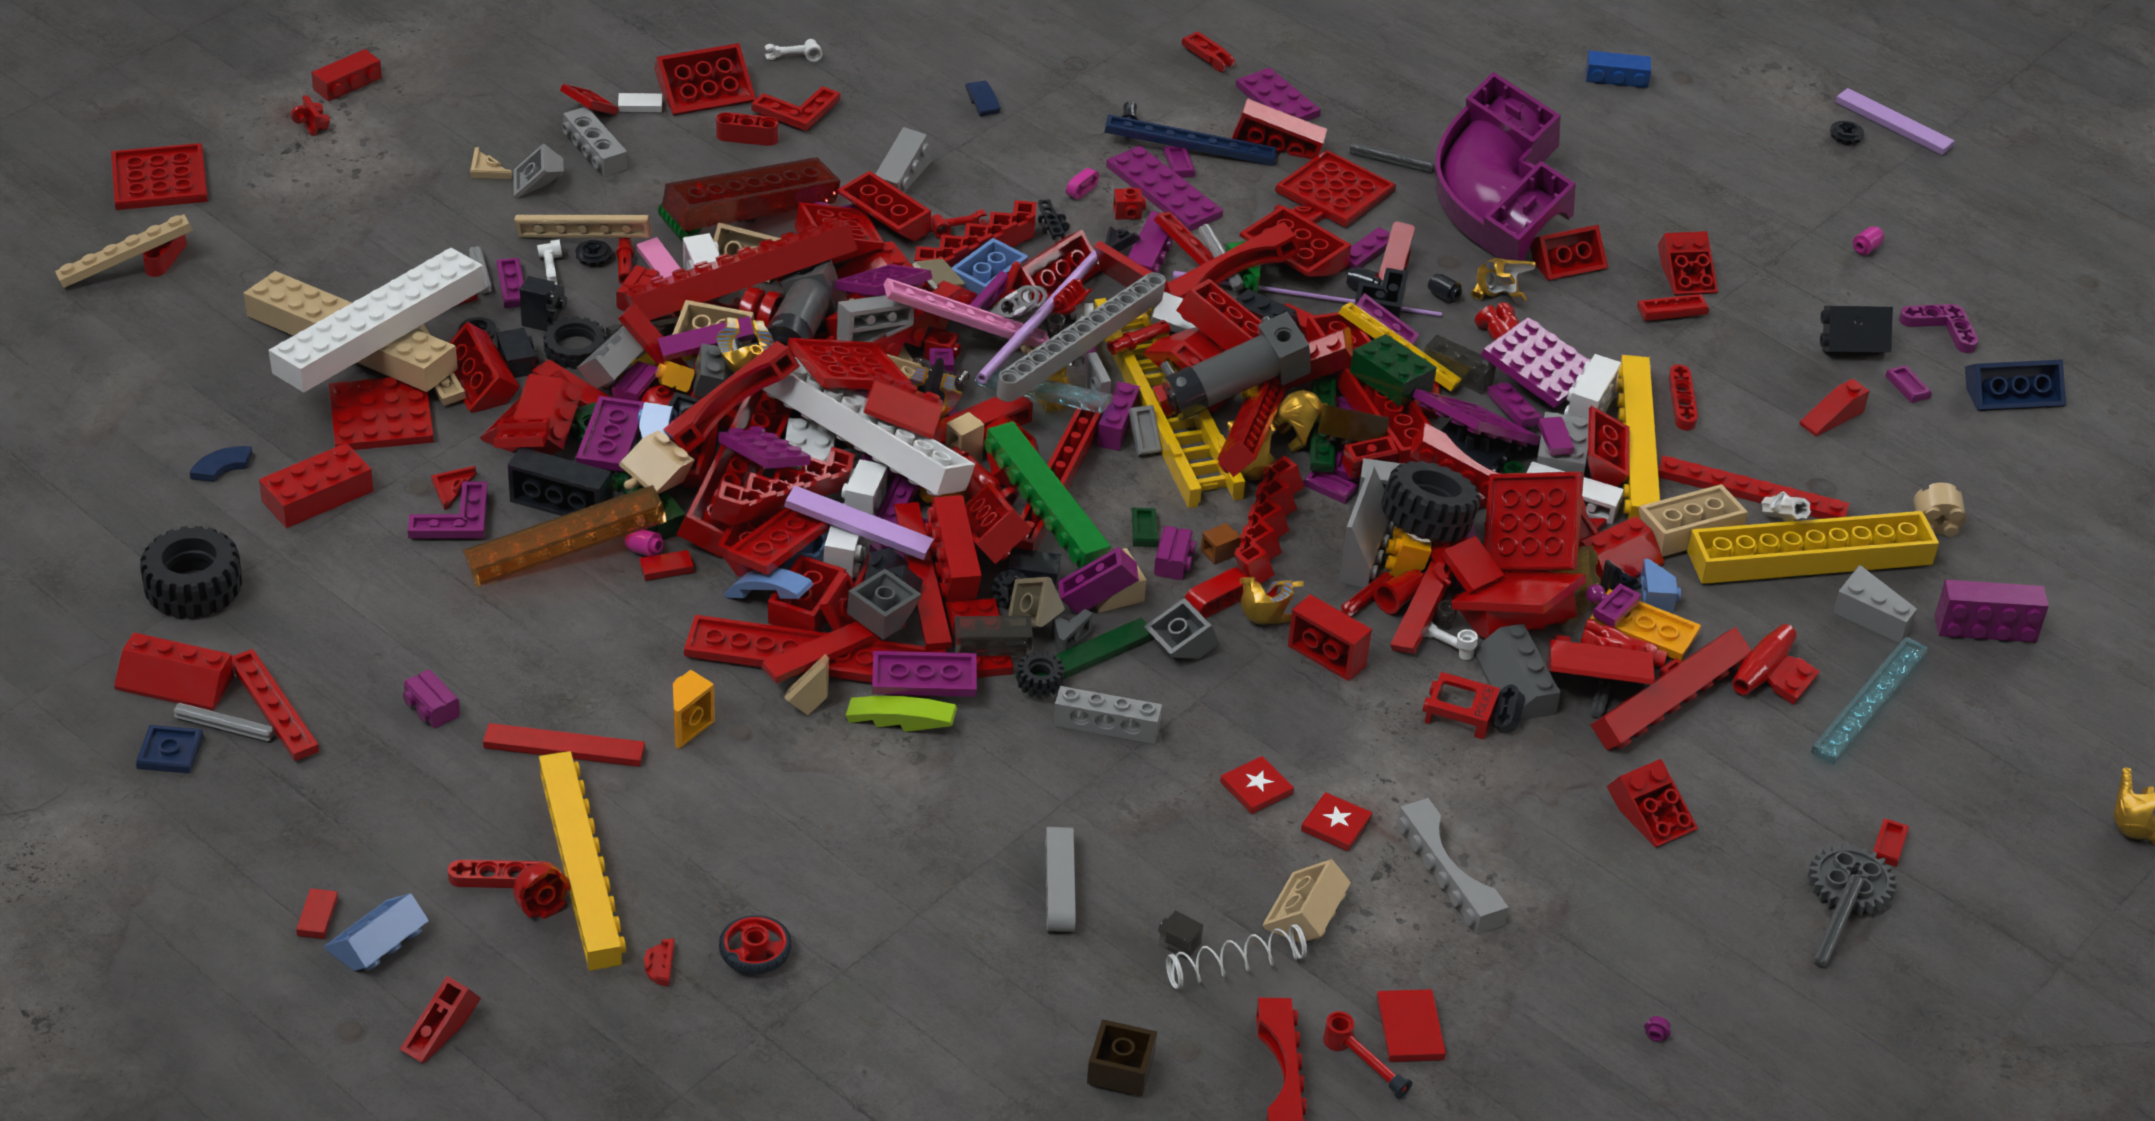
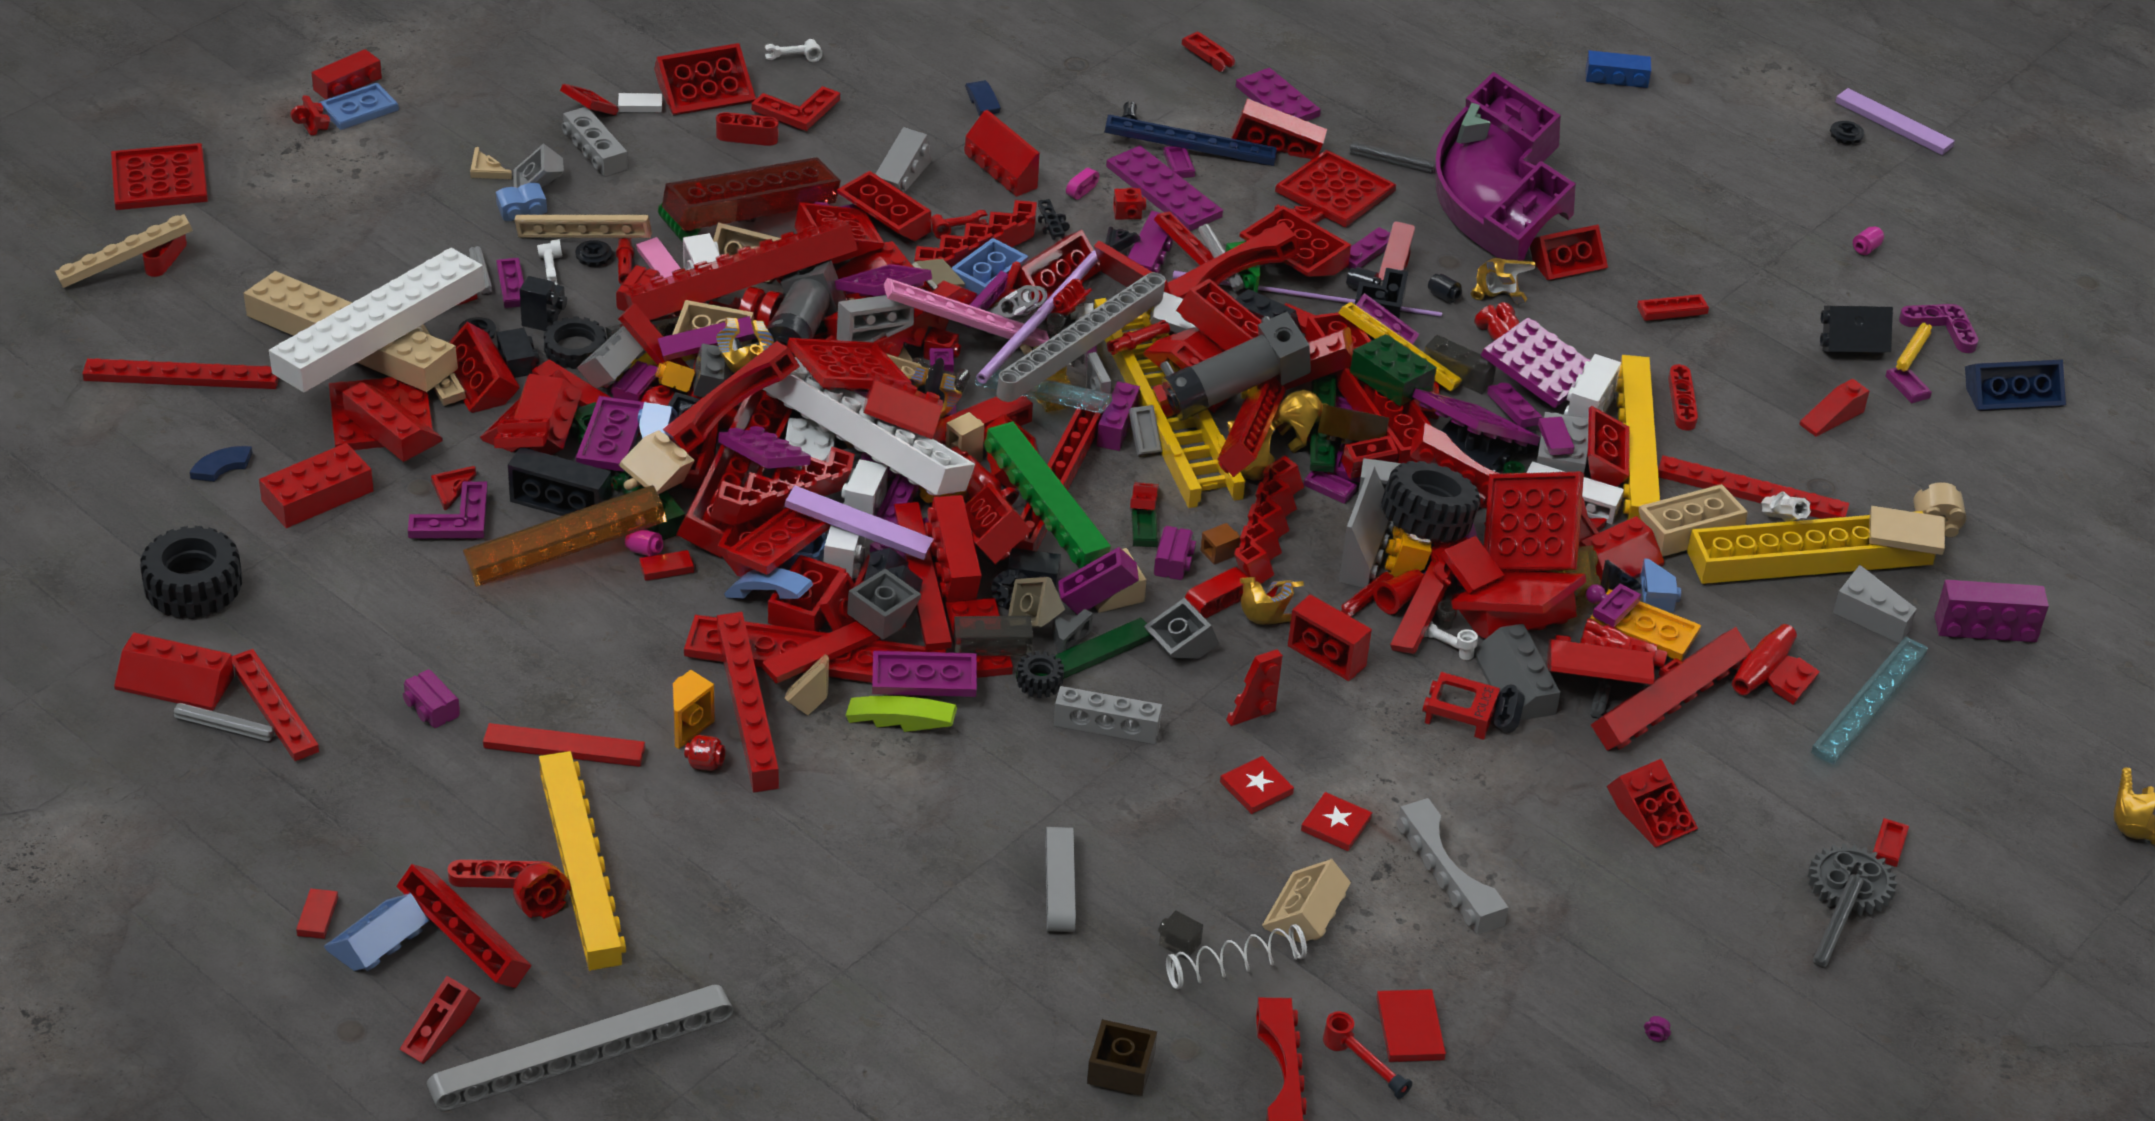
(169, 749): dark blue tile -> none
(179, 373): none -> red plate
(359, 106): none -> medium blue tile
(388, 421): none -> red slope
(464, 926): none -> red brick
(524, 200): none -> medium blue brick
(579, 1047): none -> light grey beam
(659, 962): red tile -> none
(705, 752): none -> red head
(748, 702): none -> red brick
(755, 944): red wheel -> none
(1003, 154): none -> red slope
(1144, 496): none -> red slope
(1261, 689): none -> red wing
(1473, 127): none -> sand green slope
(1688, 262): red slope -> none
(1907, 530): none -> tan tile
(1913, 347): none -> yellow axle

